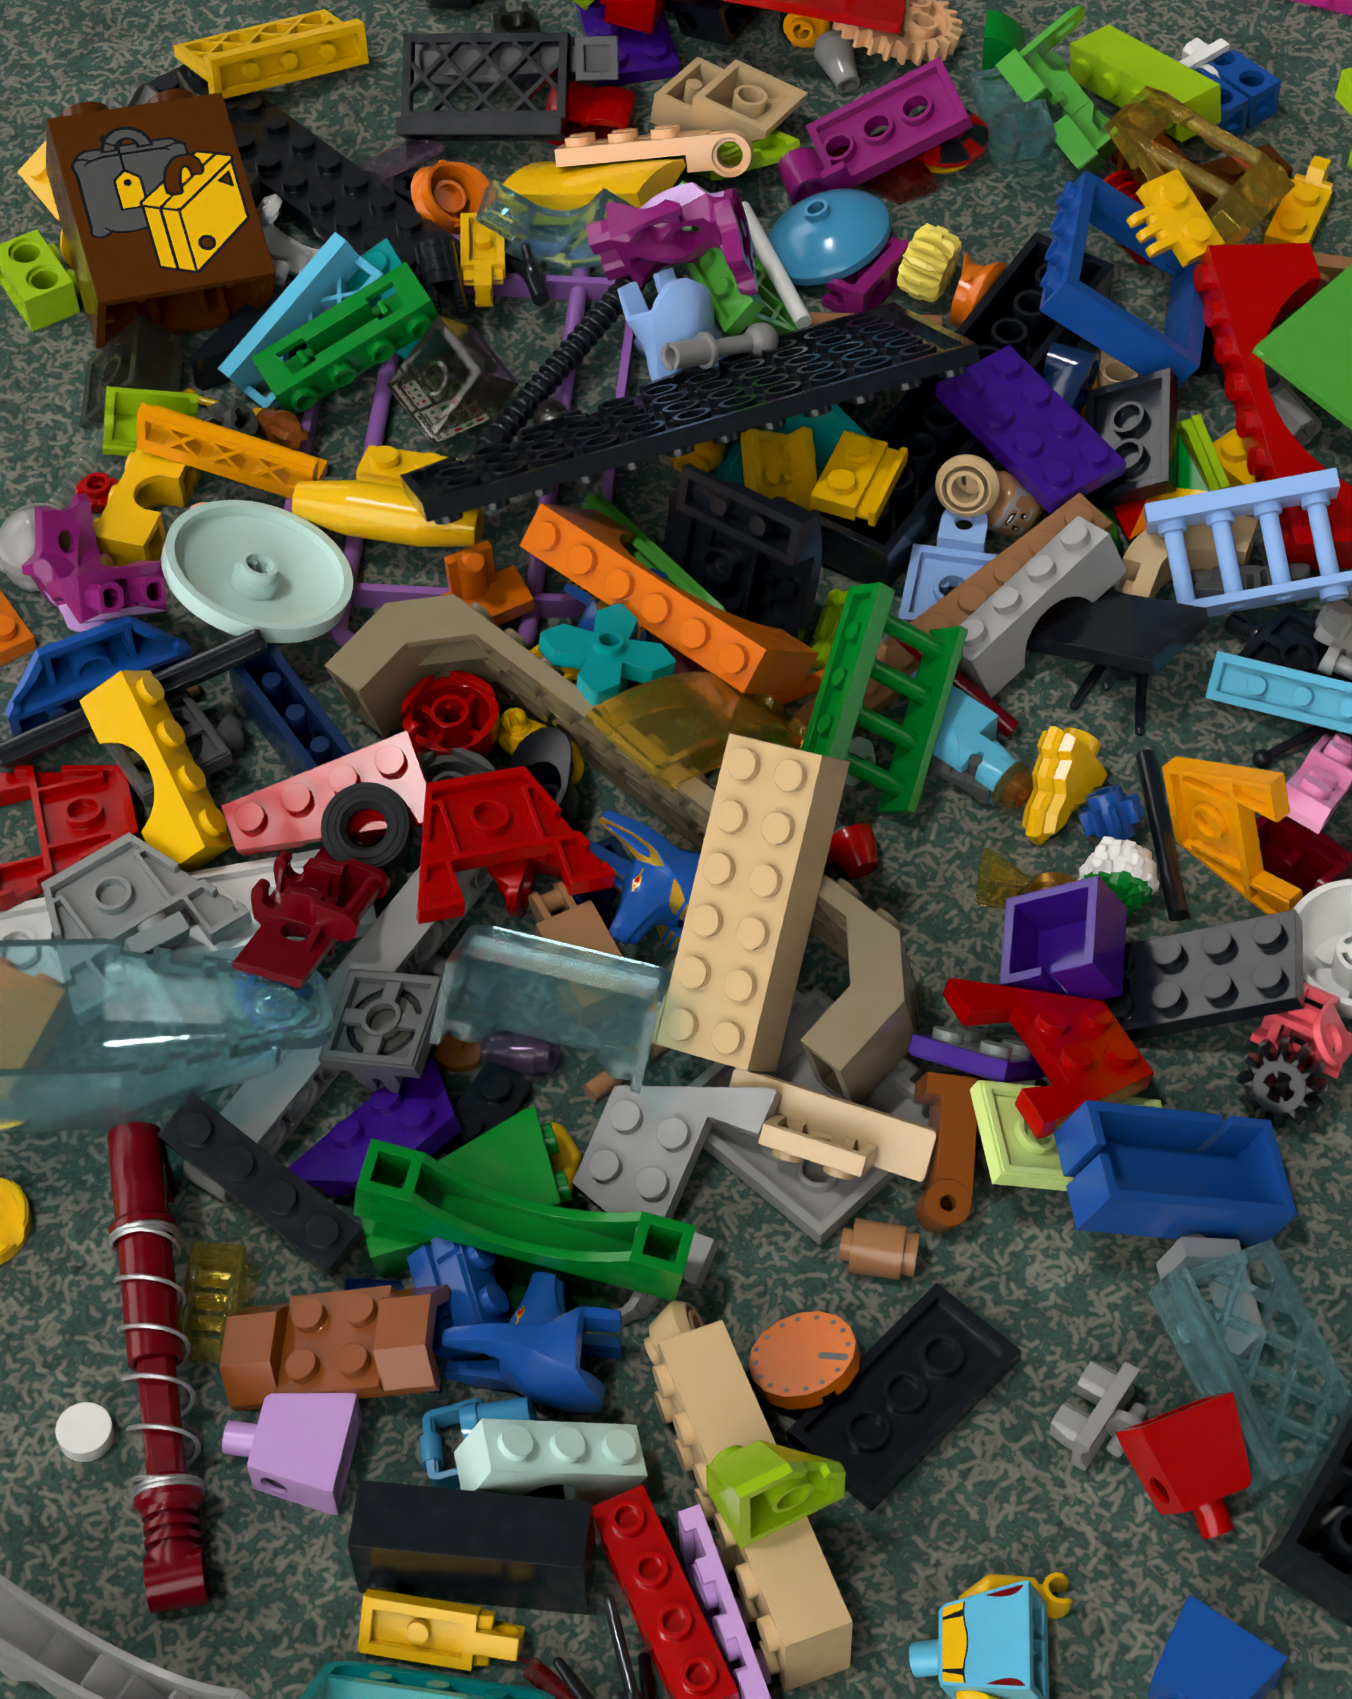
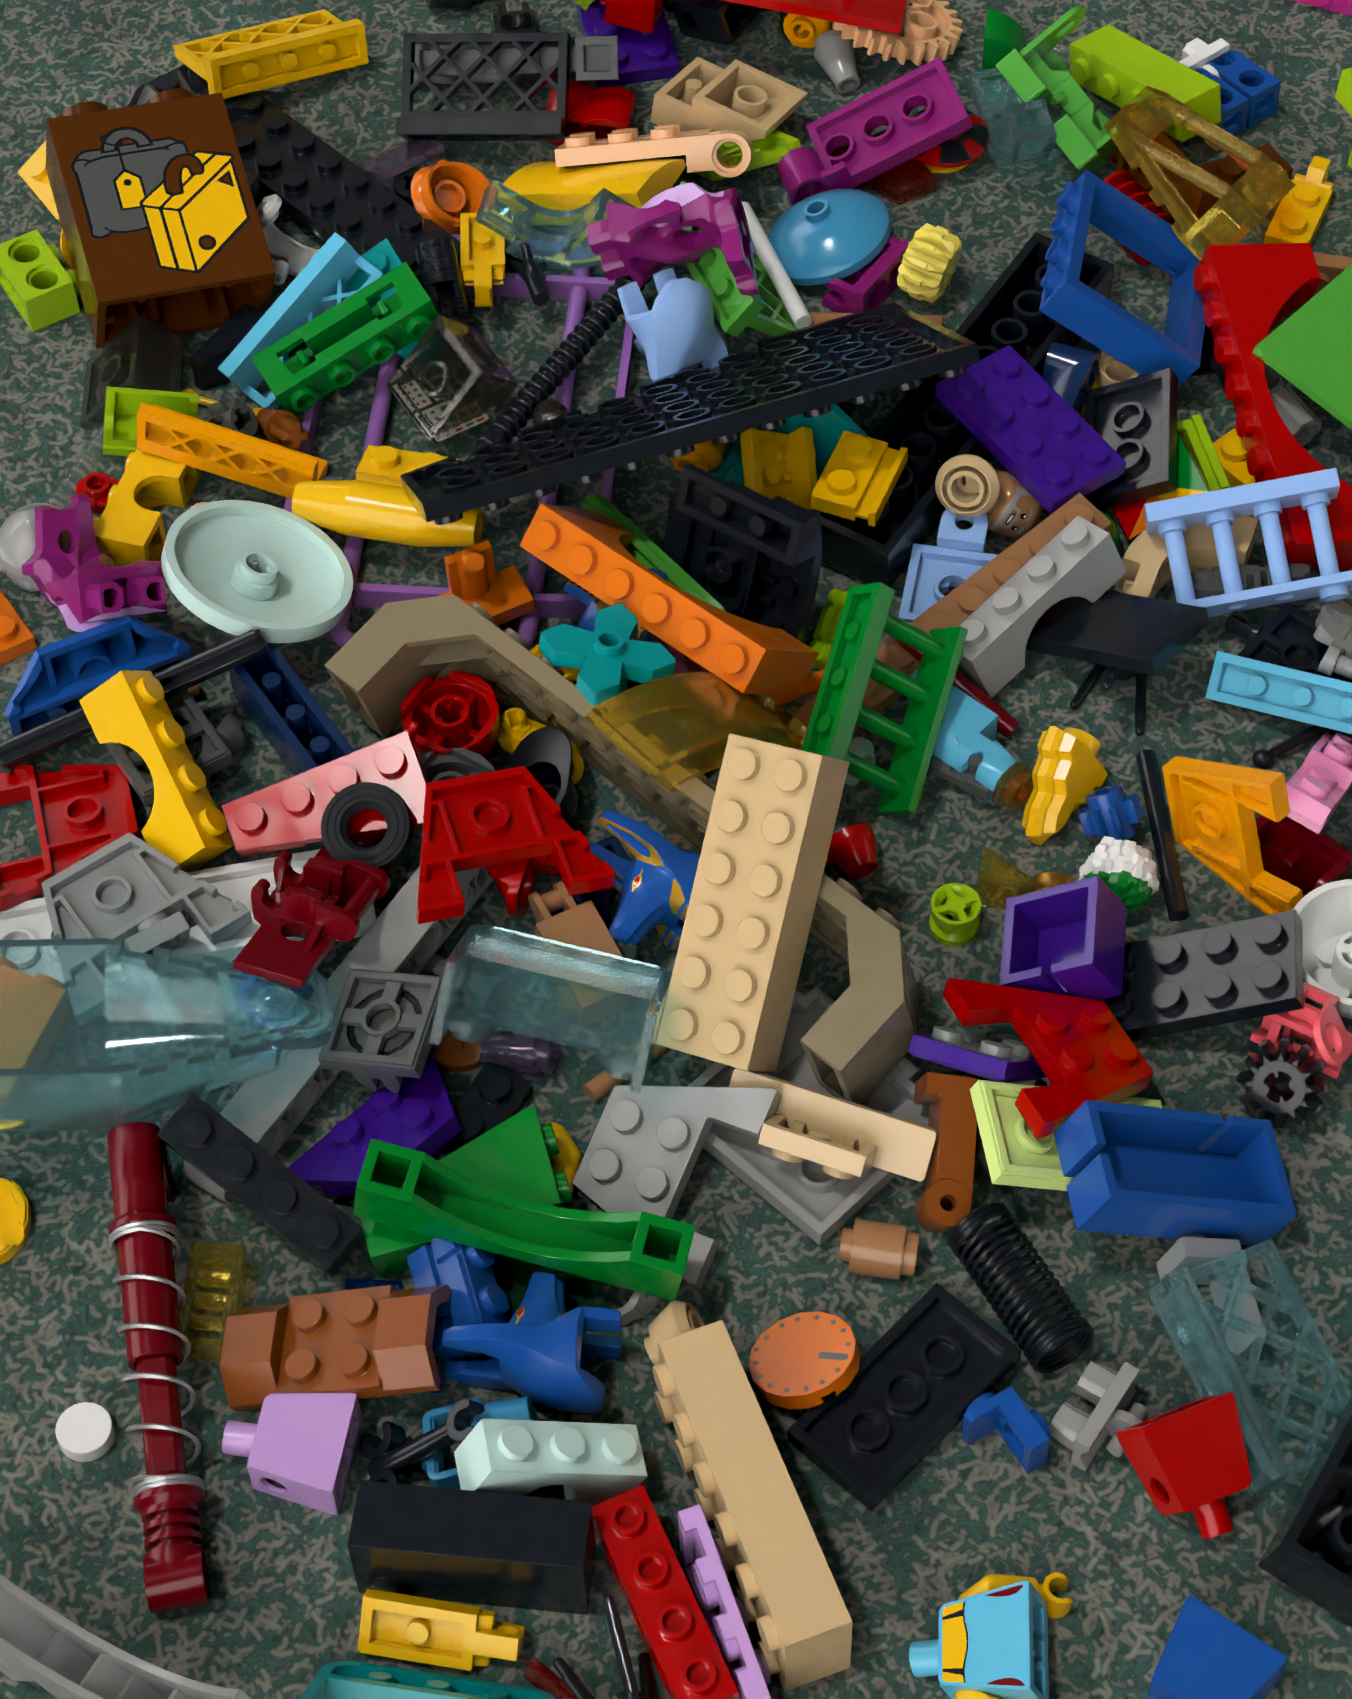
(395, 1455): none -> black bar
(705, 350): light grey pin -> none
(770, 1487): lime slope -> none
(962, 904): none -> lime wheel
(972, 287): orange piece -> none
(993, 1239): none -> black piece
(1020, 1429): none -> blue bracket
(1173, 219): yellow hinge -> none

